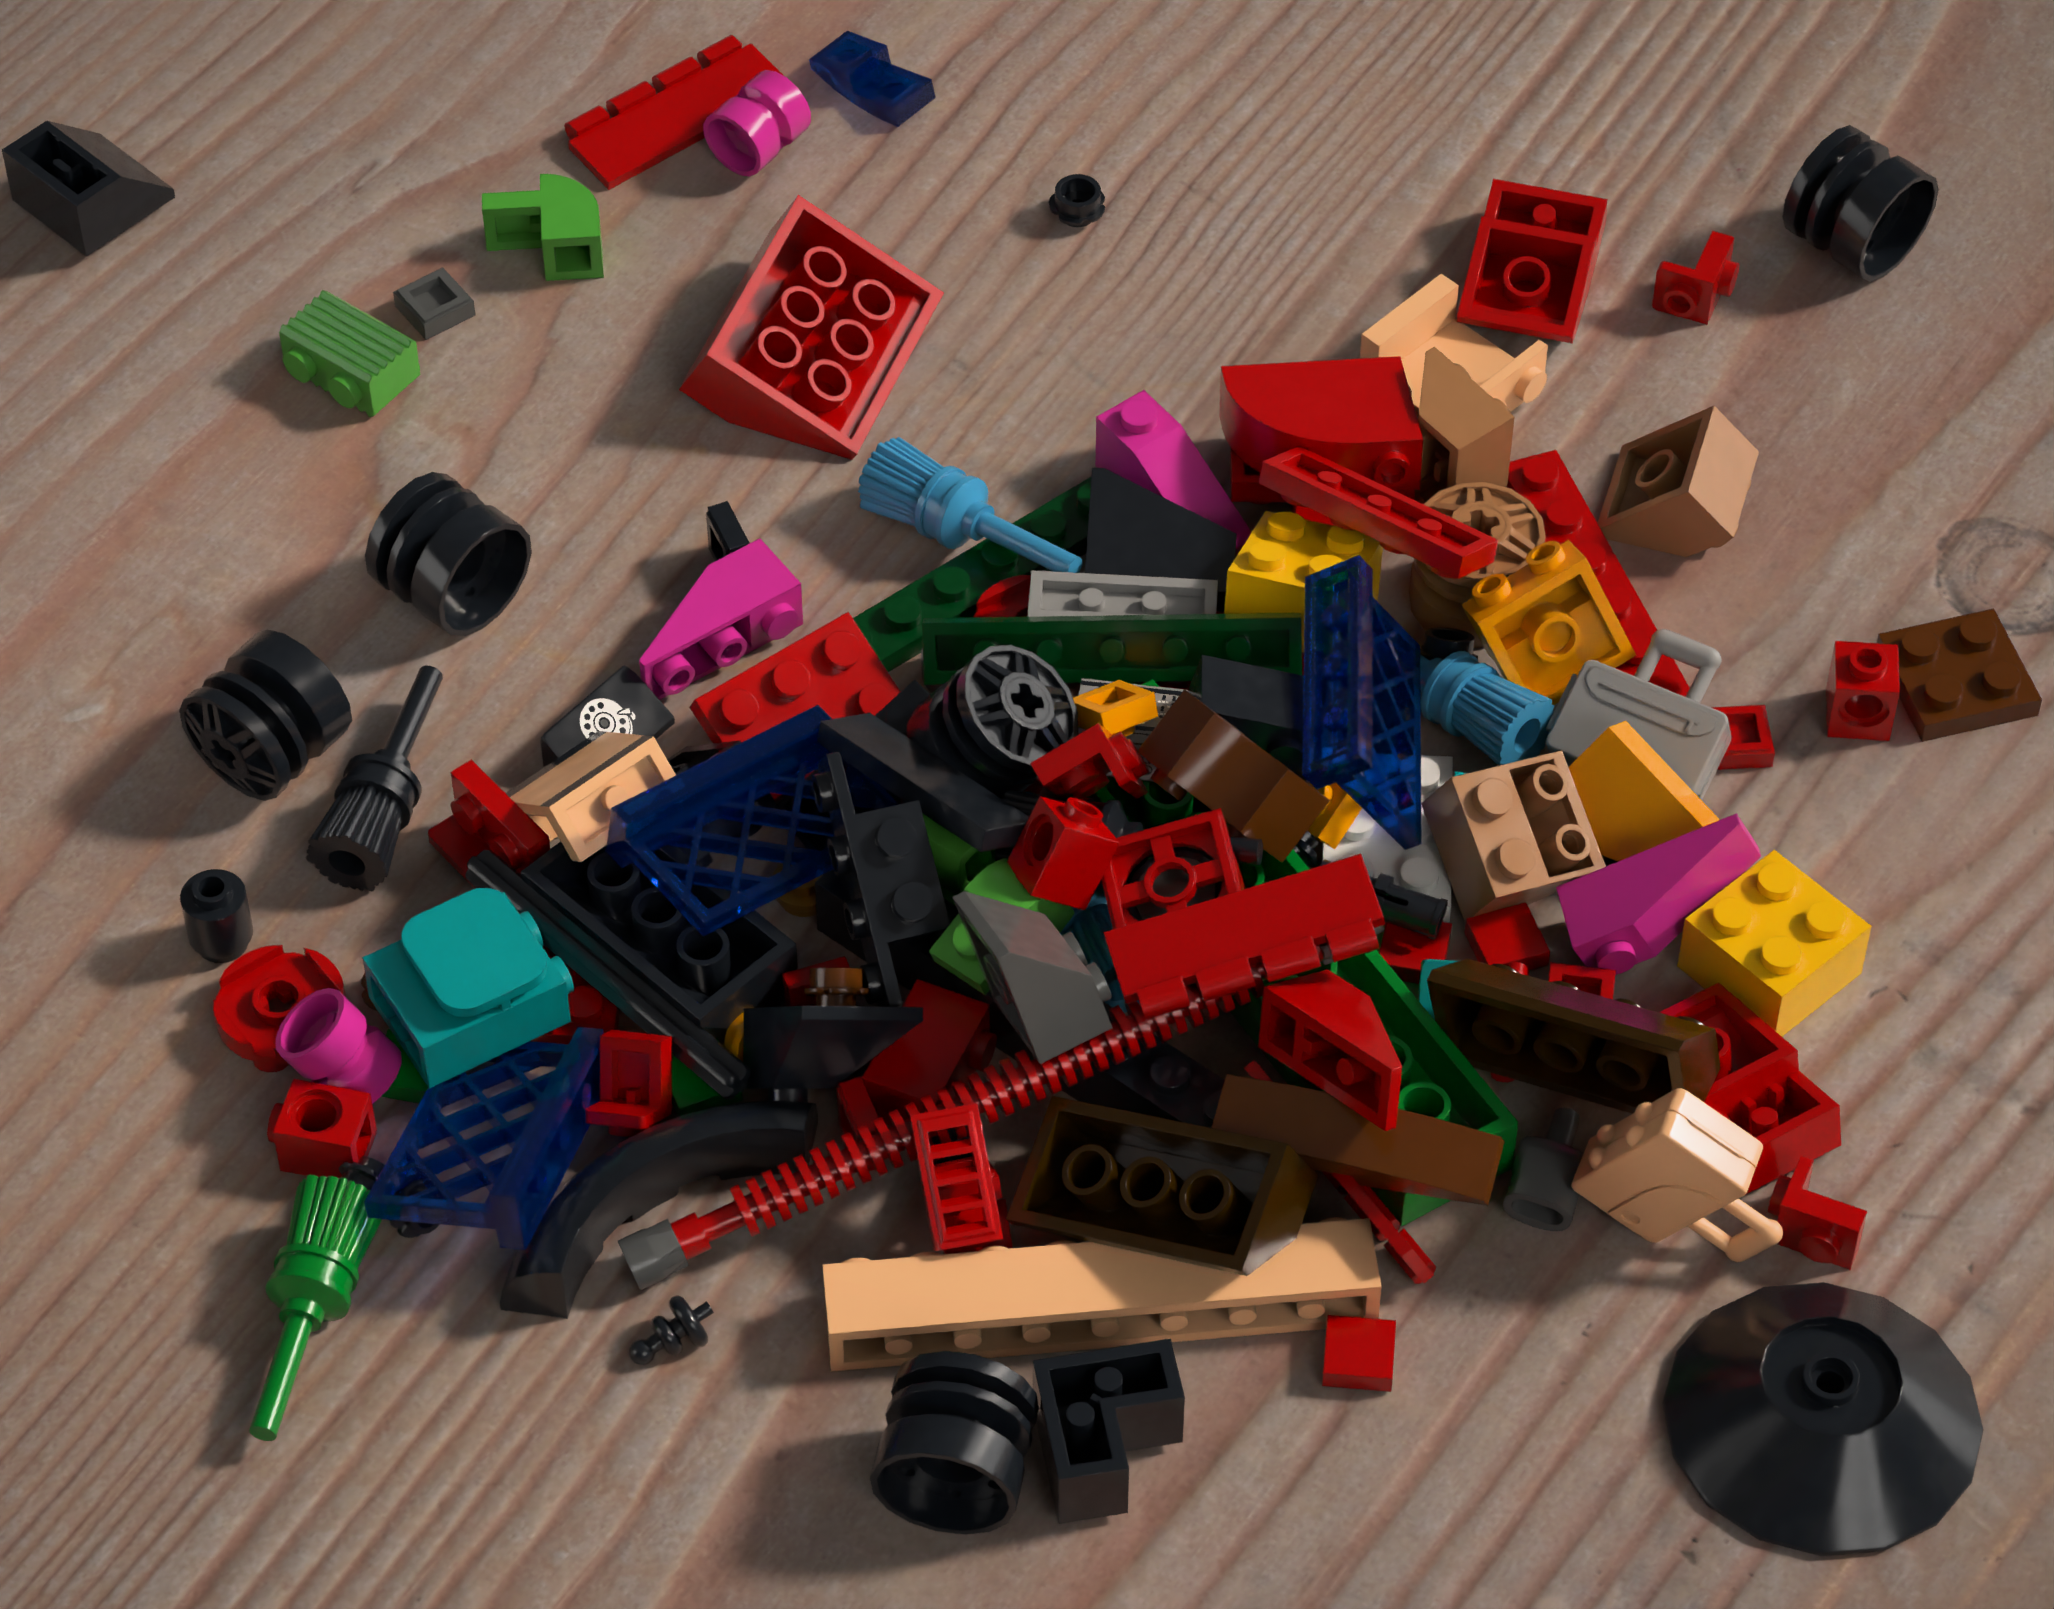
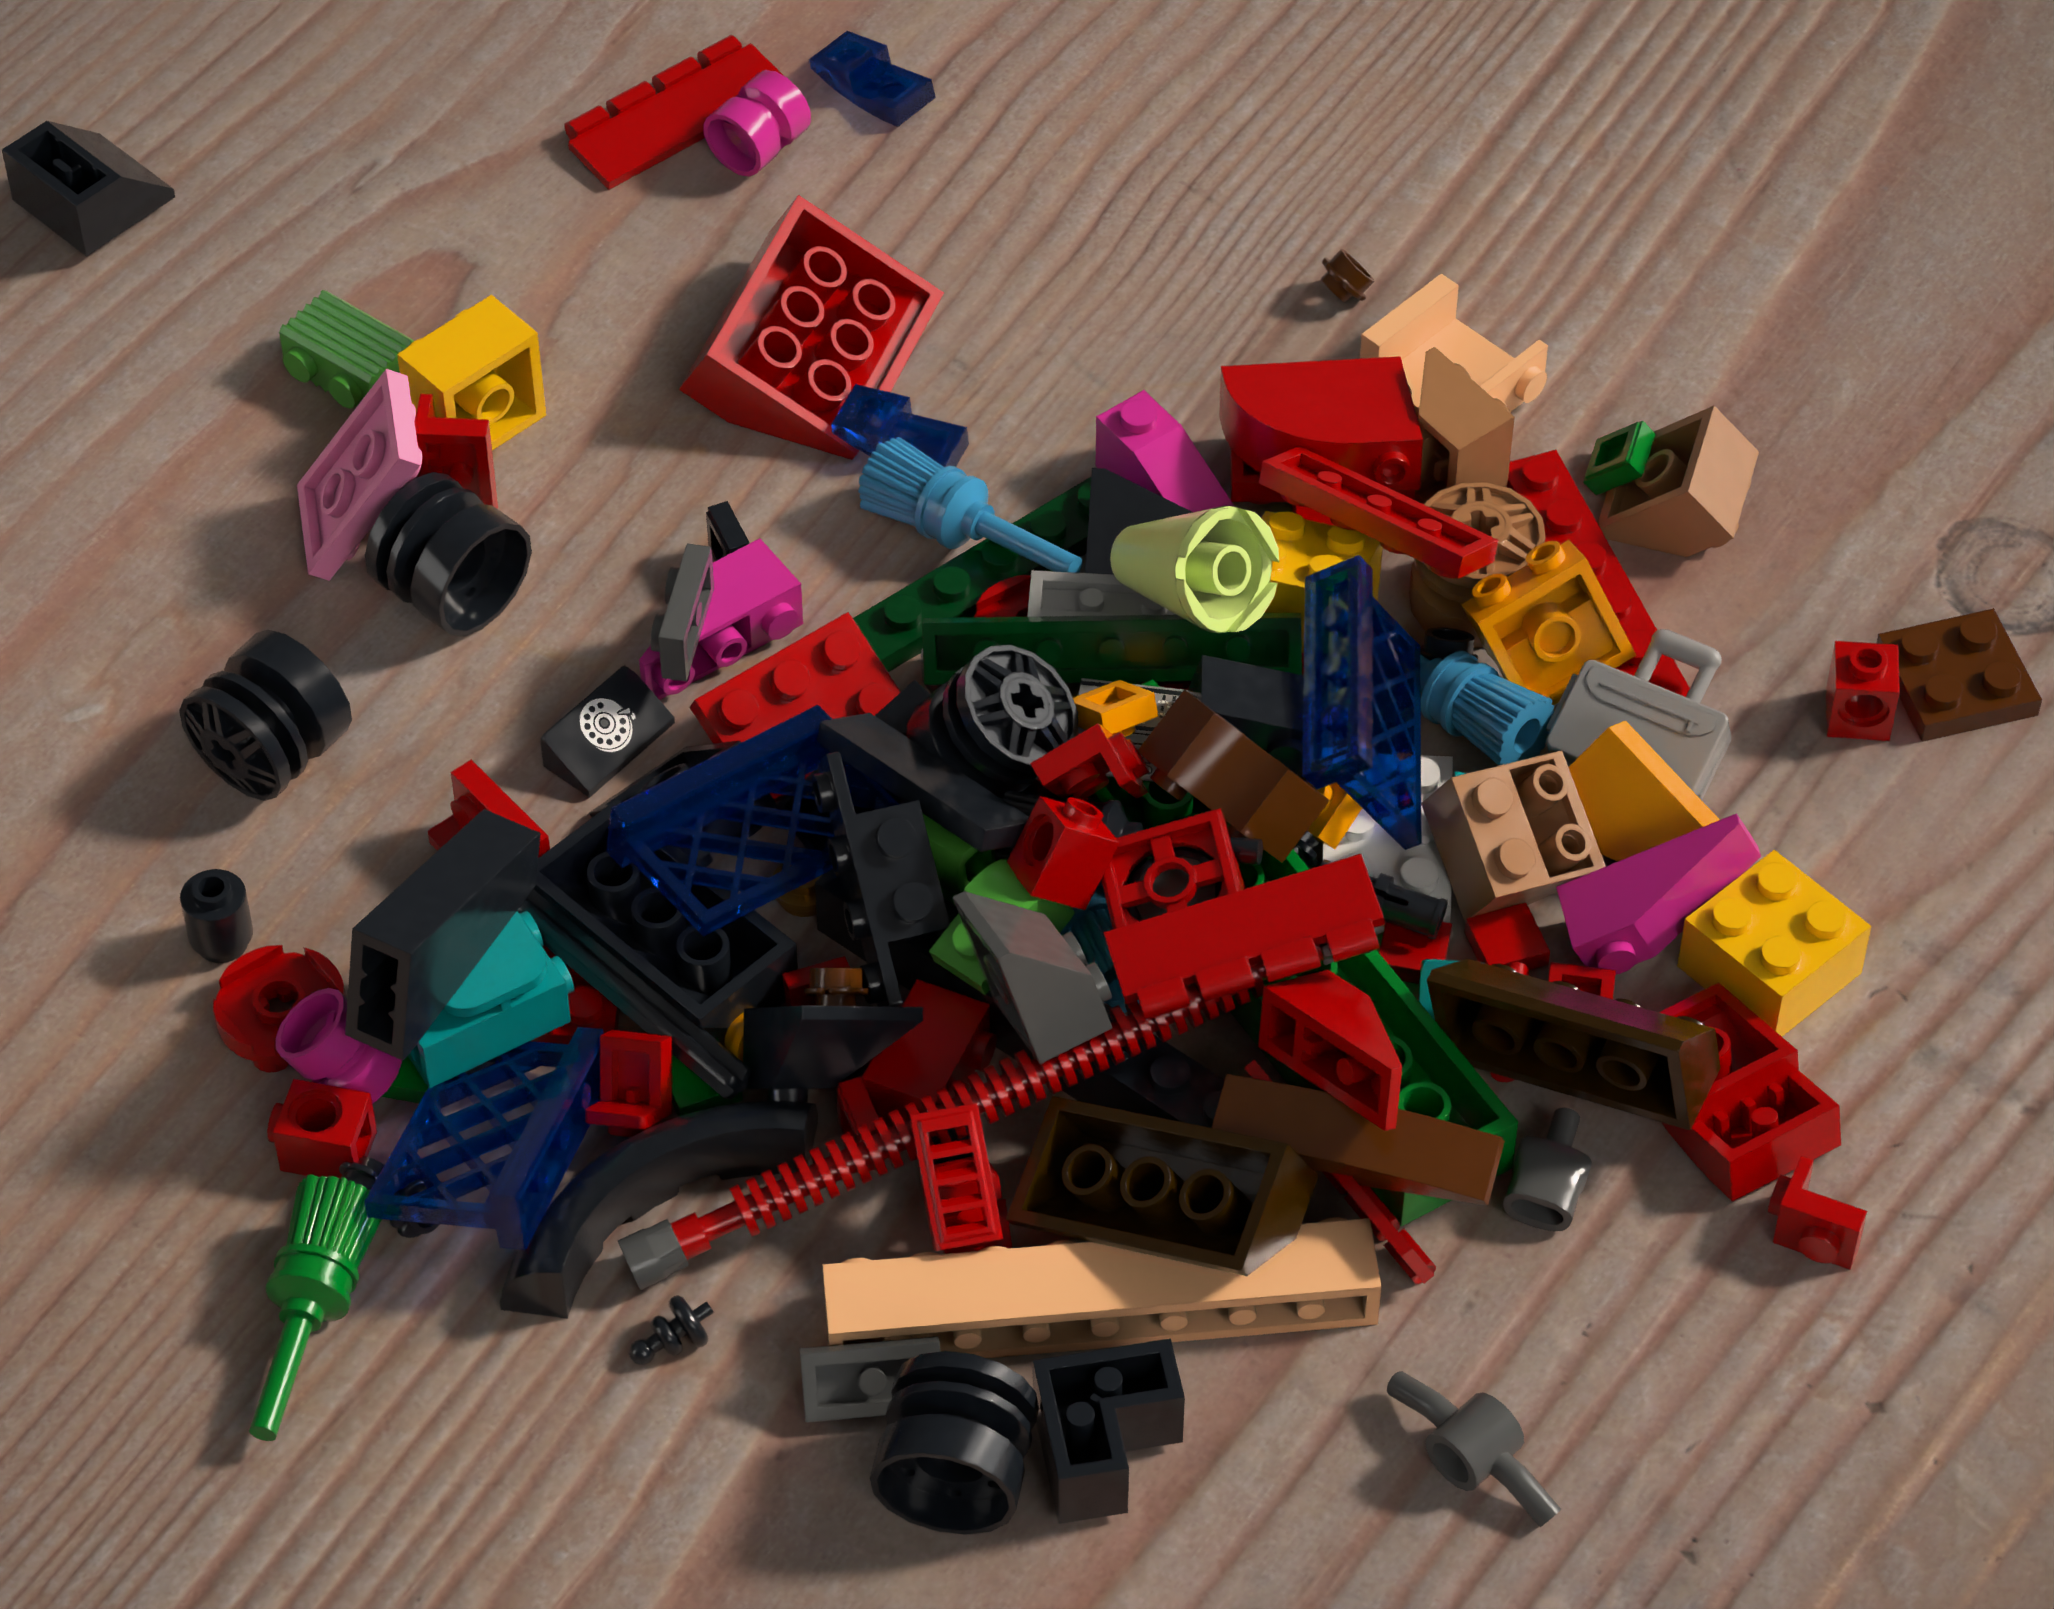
(358, 474): none -> bright pink plate
(374, 800): black piece -> none
(434, 303): dark grey tile -> none
(435, 930): none -> black slope
(456, 449): none -> red bracket
(480, 369): none -> yellow brick
(557, 218): bright green brick -> none
(580, 787): light nougat panel -> none
(688, 600): none -> dark grey plate
(855, 1377): none -> dark grey plate
(879, 415): none -> clear blue slope
(1077, 200): black plate -> none
(1201, 566): none -> yellowish green cone
(1346, 277): none -> reddish brown plate
(1359, 1353): red tile -> none
(1475, 1443): none -> dark grey piece
(1533, 261): red slope -> none
(1619, 457): none -> green tile
(1672, 1170): light nougat piece -> none
(1696, 291): red bracket -> none
(1751, 738): red tile -> none
(1816, 1464): black dish -> none
(1860, 203): black wheel -> none

